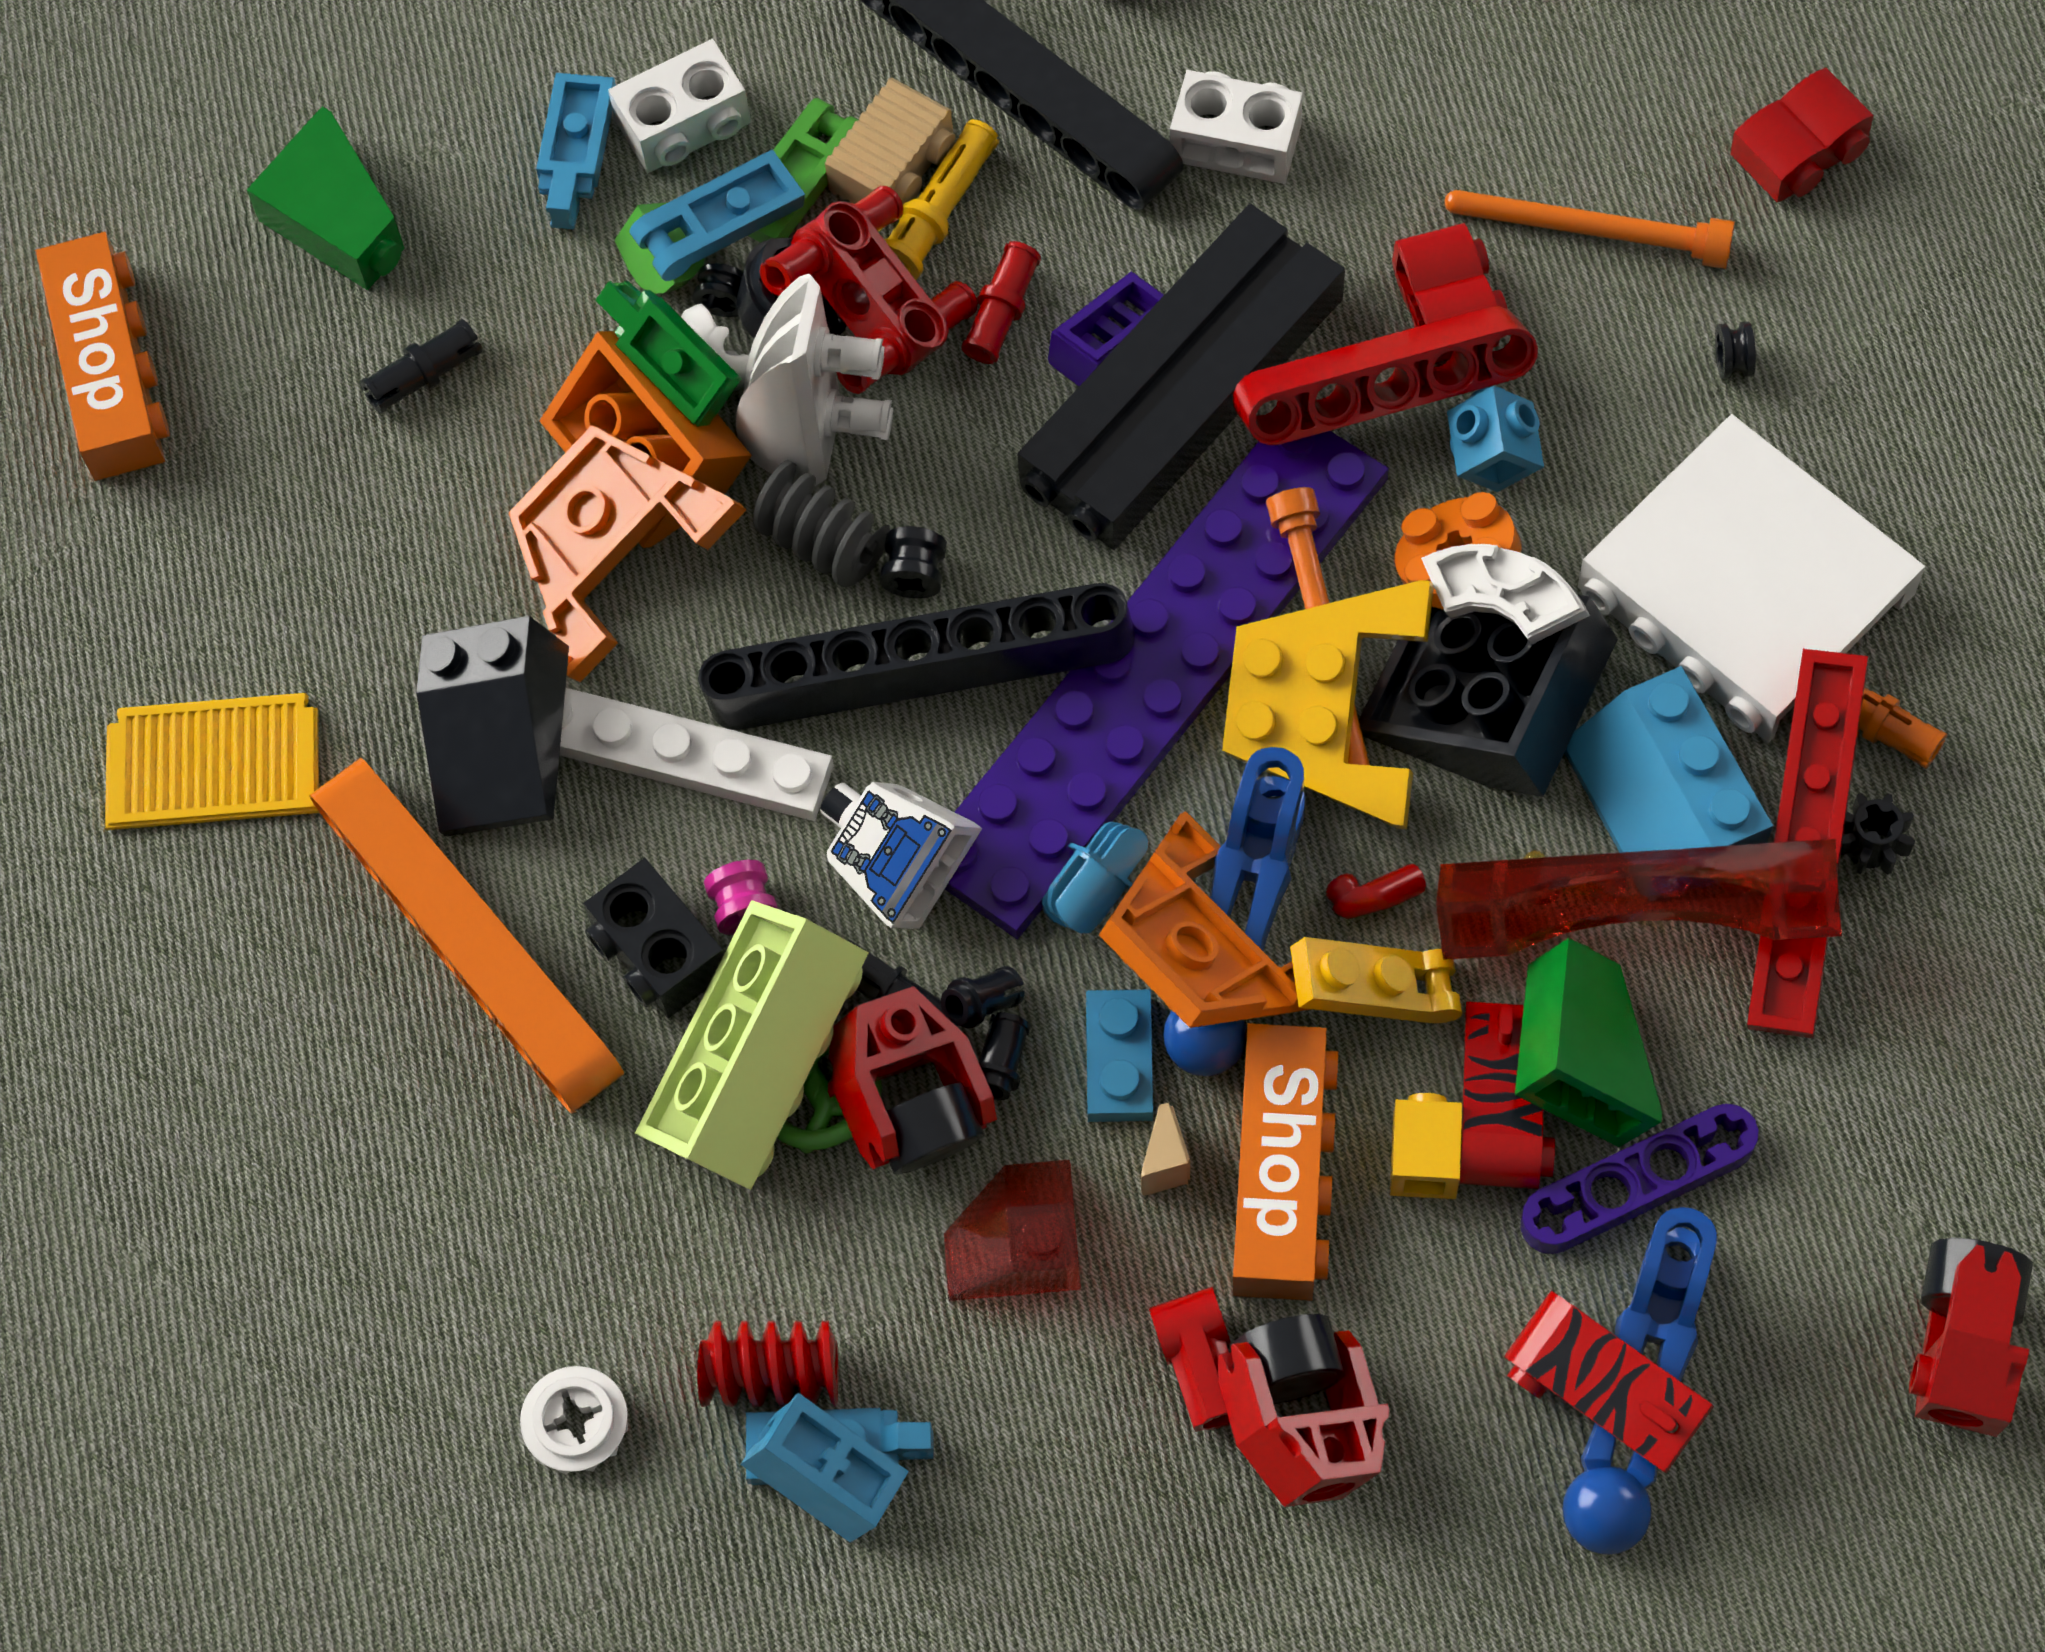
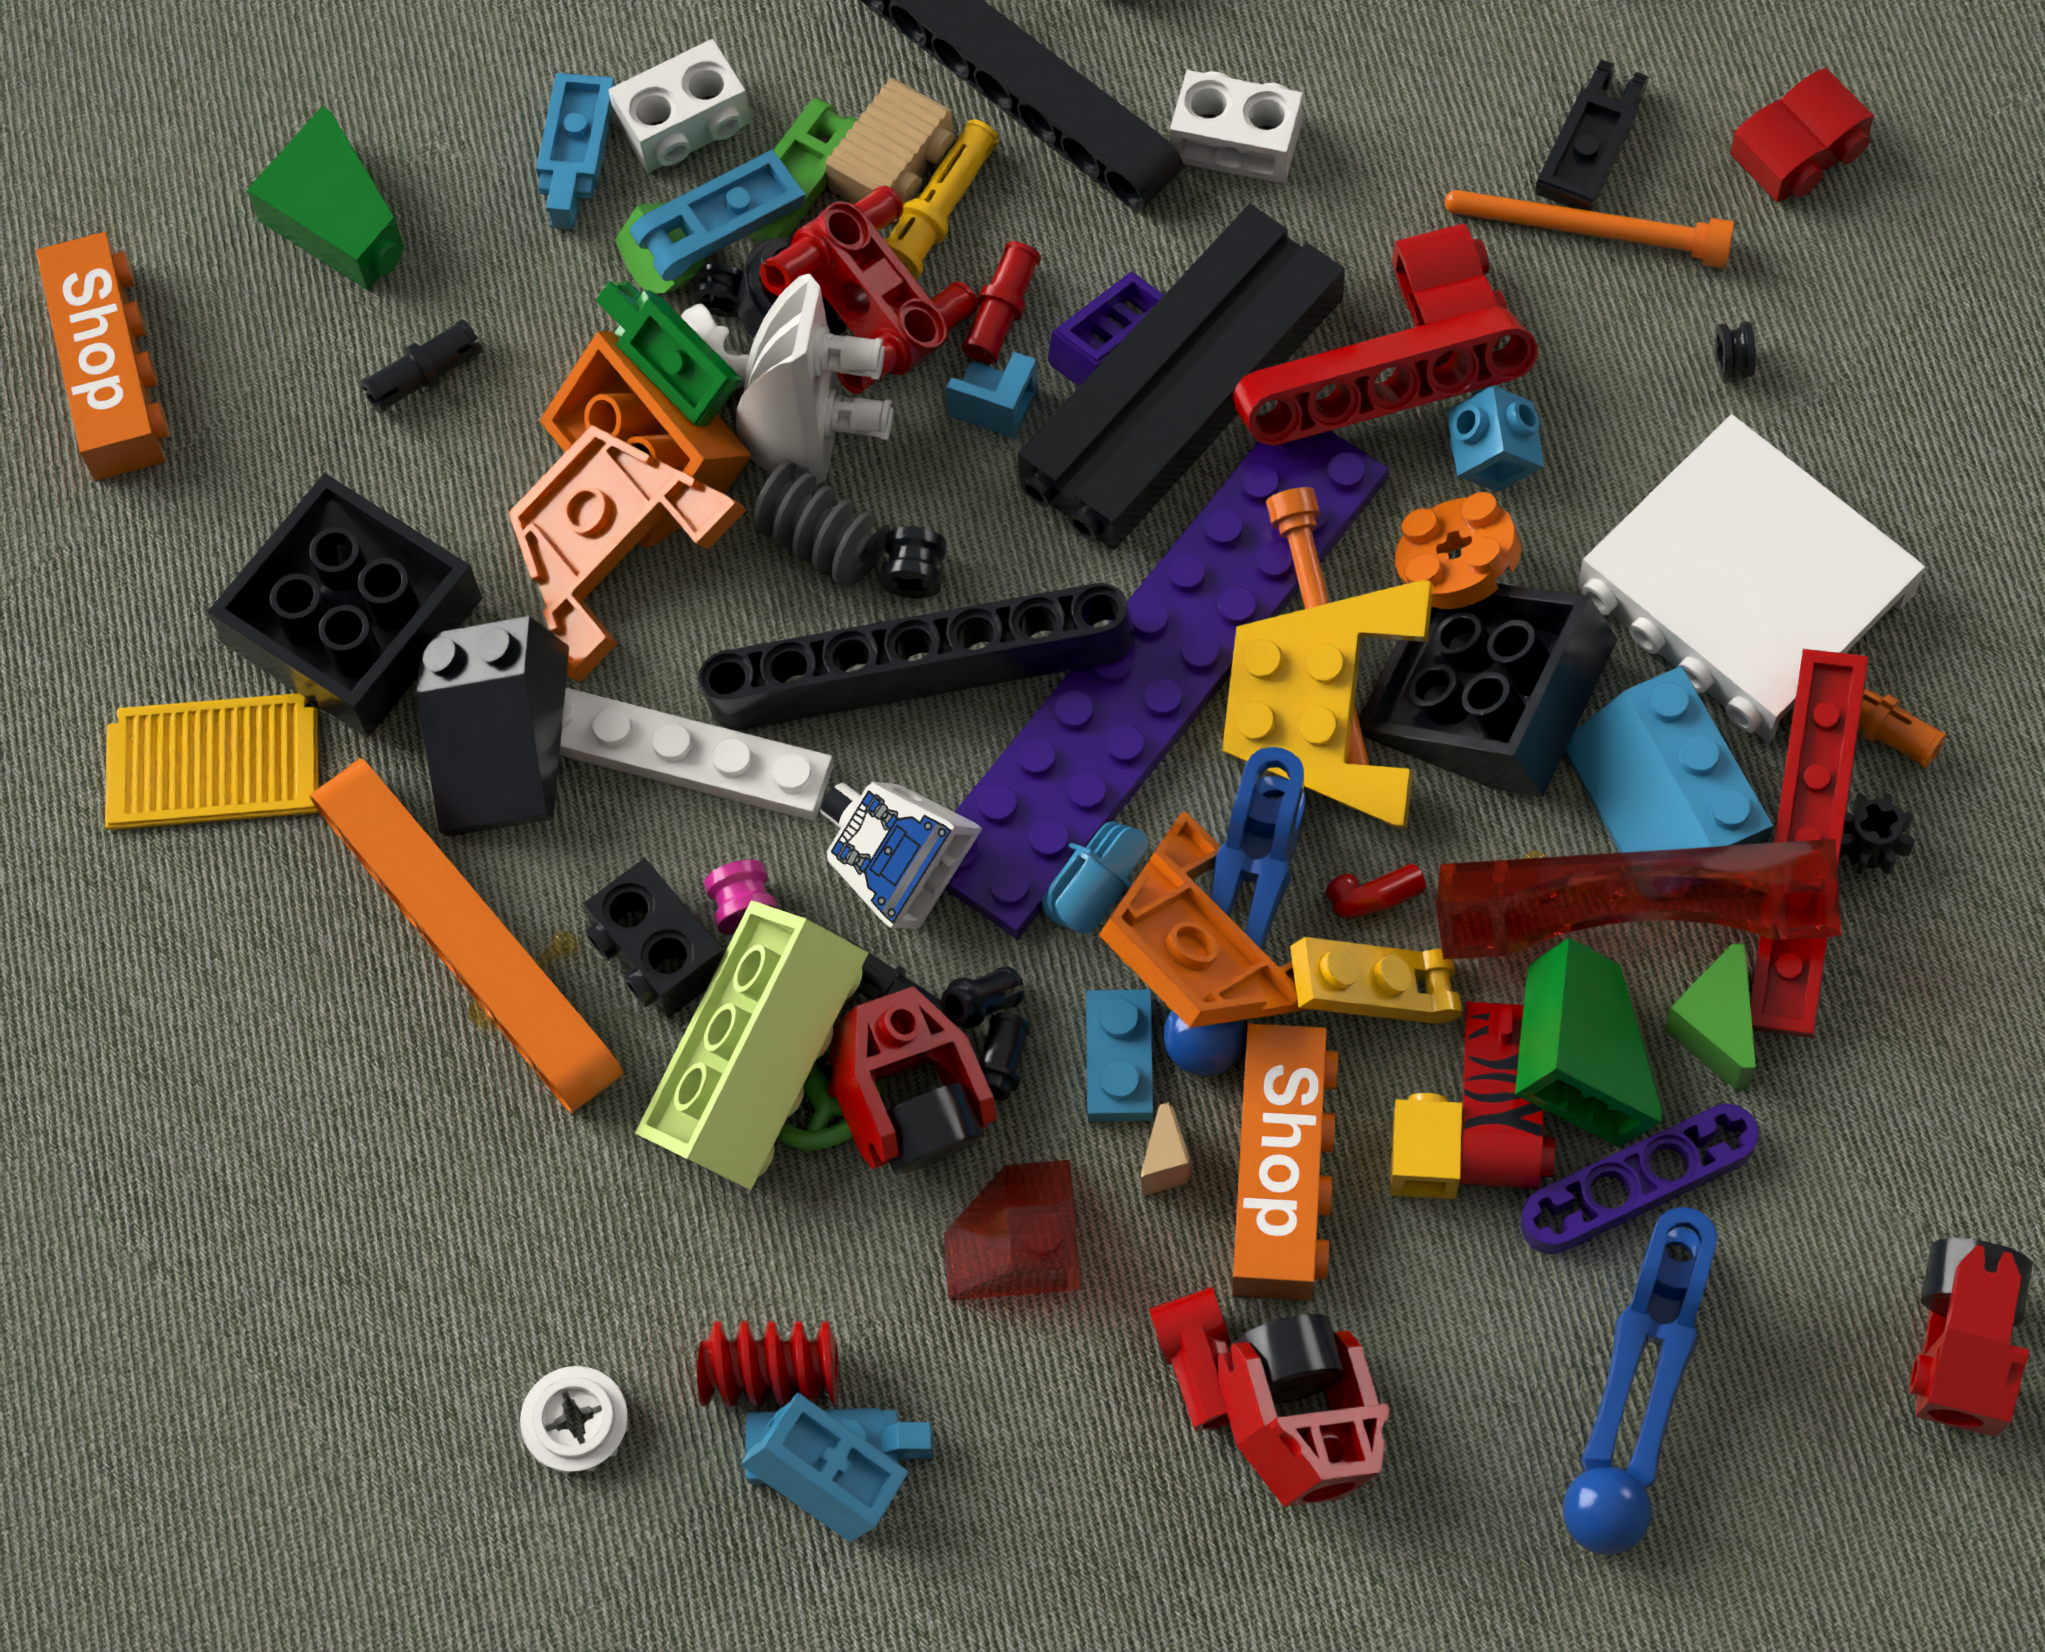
(344, 604): none -> black slope
(561, 943): none -> clear yellow hinge
(993, 396): none -> dark azure panel
(1504, 584): white tile -> none
(1590, 141): none -> black hinge
(1606, 1381): red door -> none
(1716, 1019): none -> bright green slope

